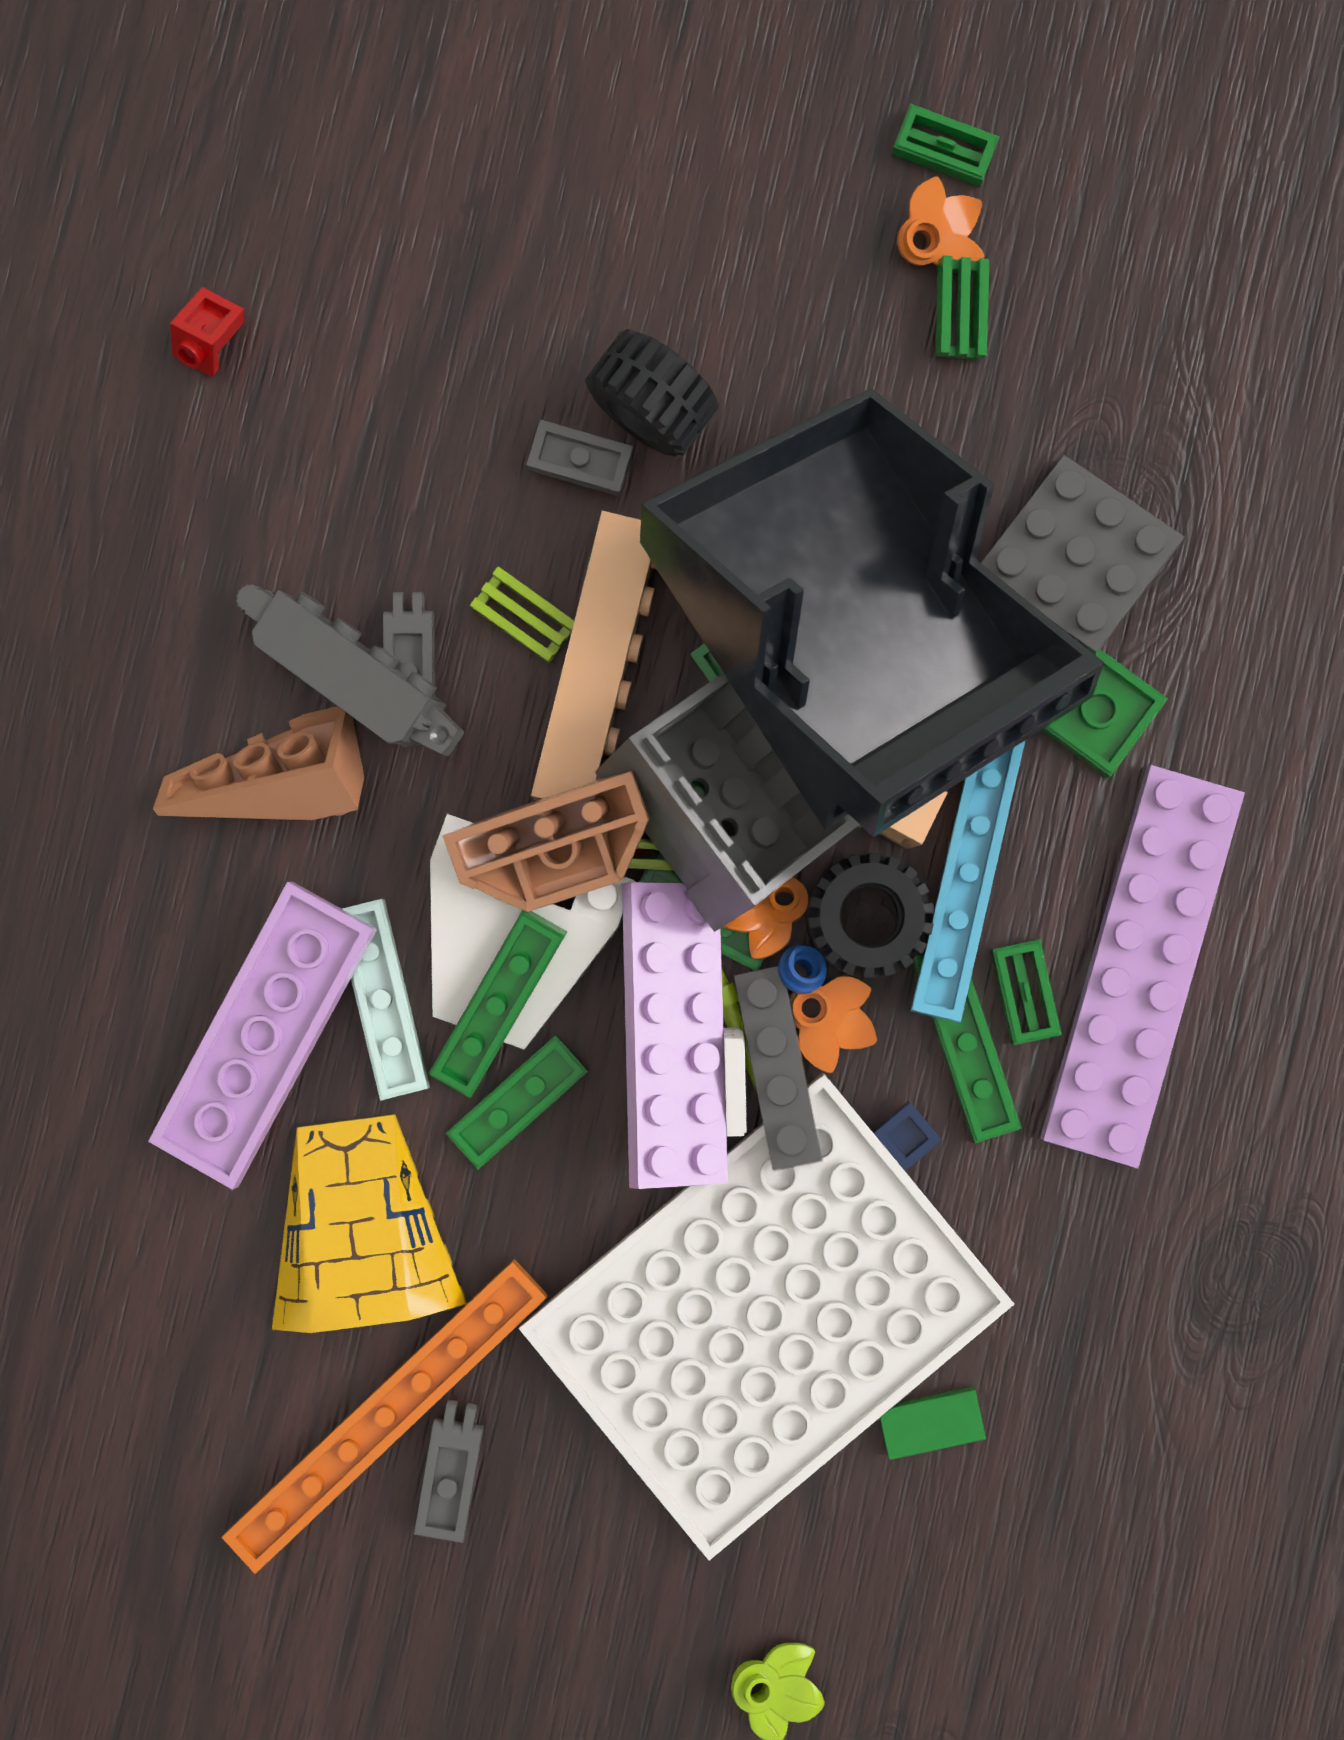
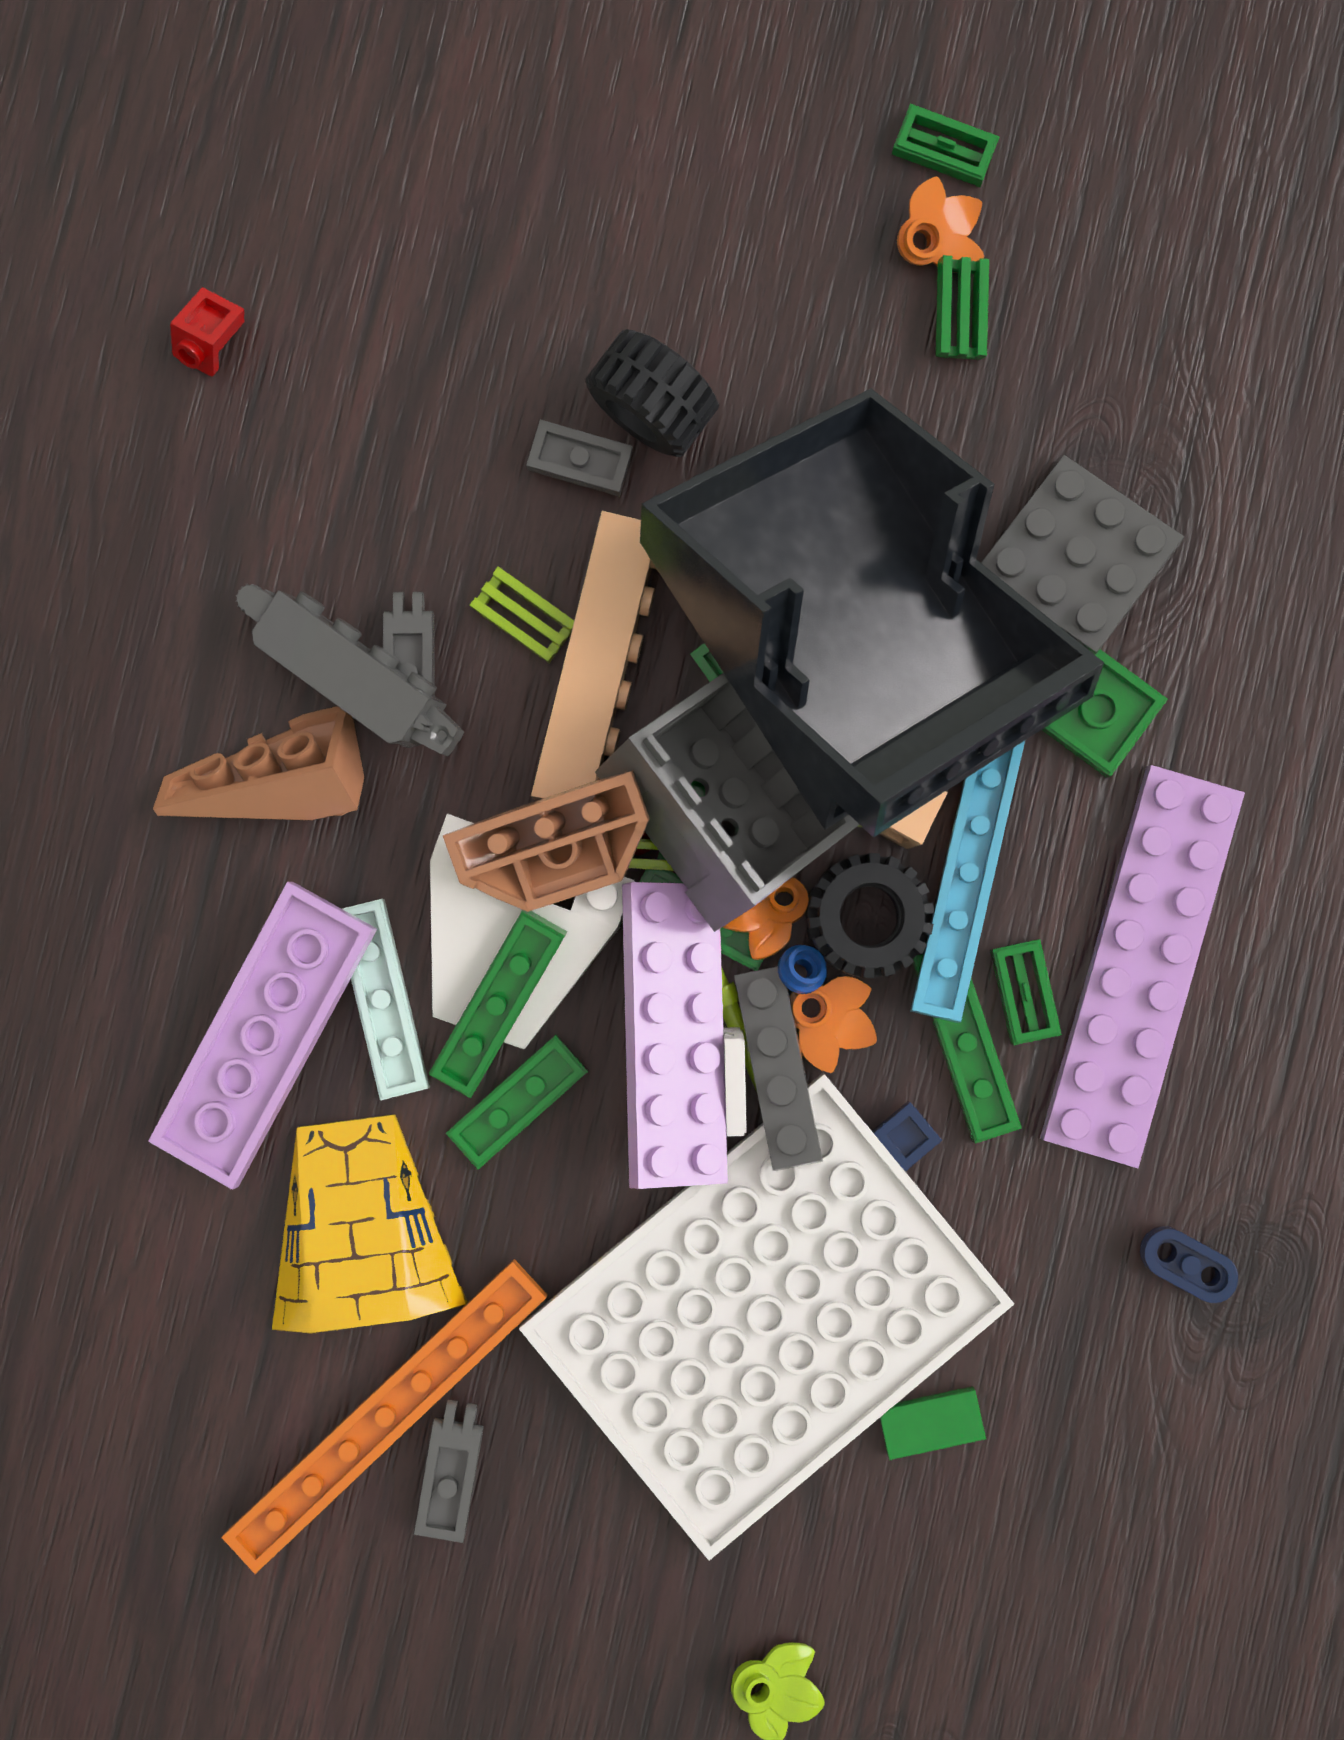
(1186, 1264): none -> dark blue plate

